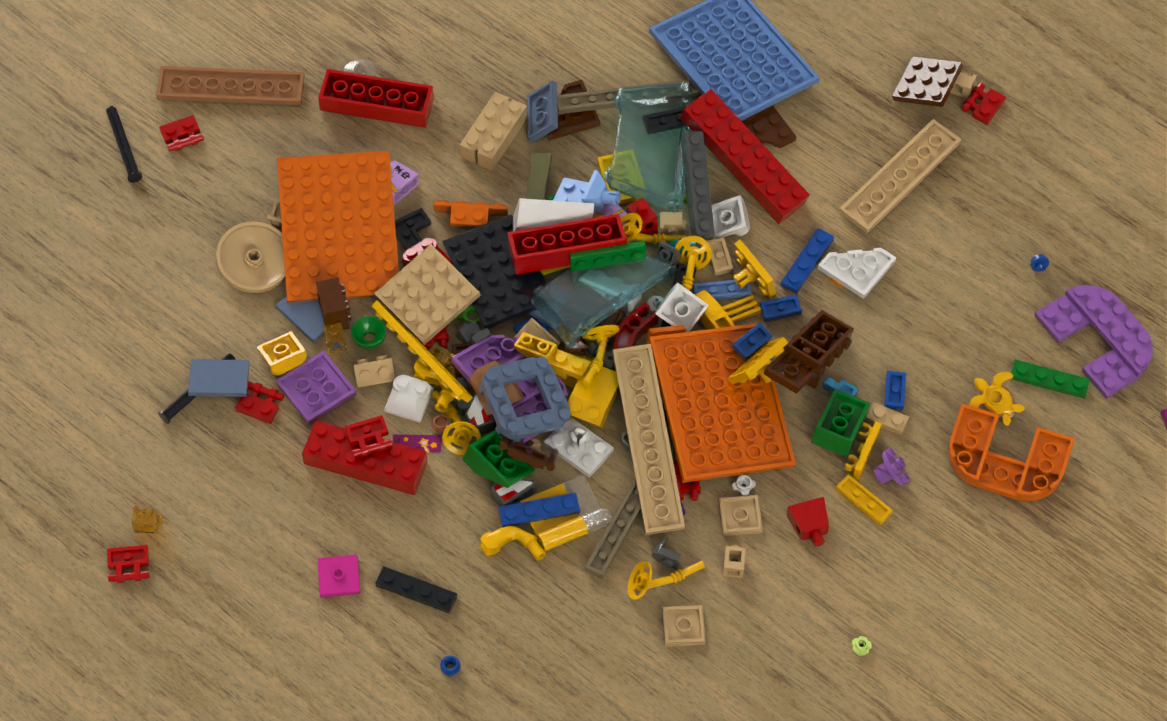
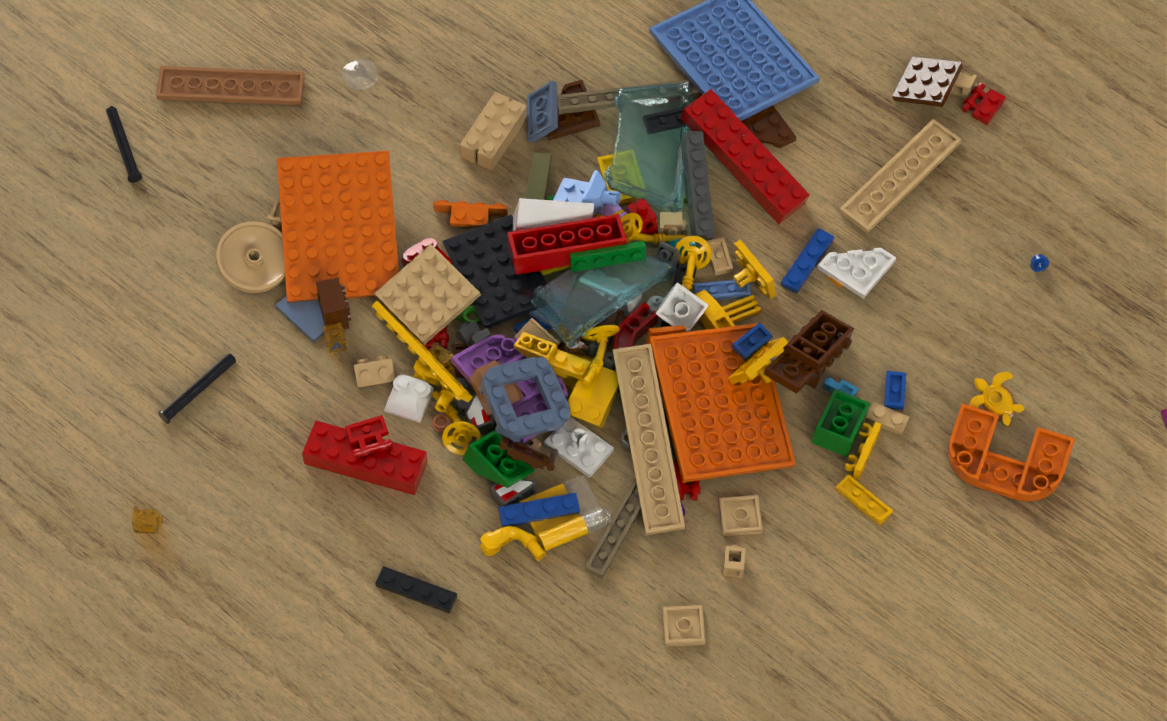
(128, 557): red plate -> none
(179, 130): red plate -> none
(218, 377): sand blue tile -> none
(259, 408): red plate -> none
(283, 353): yellow slope -> none
(316, 387): medium lavender plate -> none
(338, 576): dark pink plate -> none
(365, 326): green piece -> none
(376, 98): red brick -> none
(402, 180): lavender torso -> none
(409, 225): black plate -> none
(428, 443): magenta sticker -> none
(450, 660): blue plate -> none
(644, 579): yellow dish -> none
(666, 557): dark grey plate -> none
(730, 218): white slope -> none
(743, 479): white plate -> none
(780, 308): blue plate -> none
(810, 520): red torso -> none
(861, 651): yellowish green plate -> none
(891, 469): medium lavender plate -> none
(1050, 379): green plate -> none
(1114, 322): medium lavender plate -> none

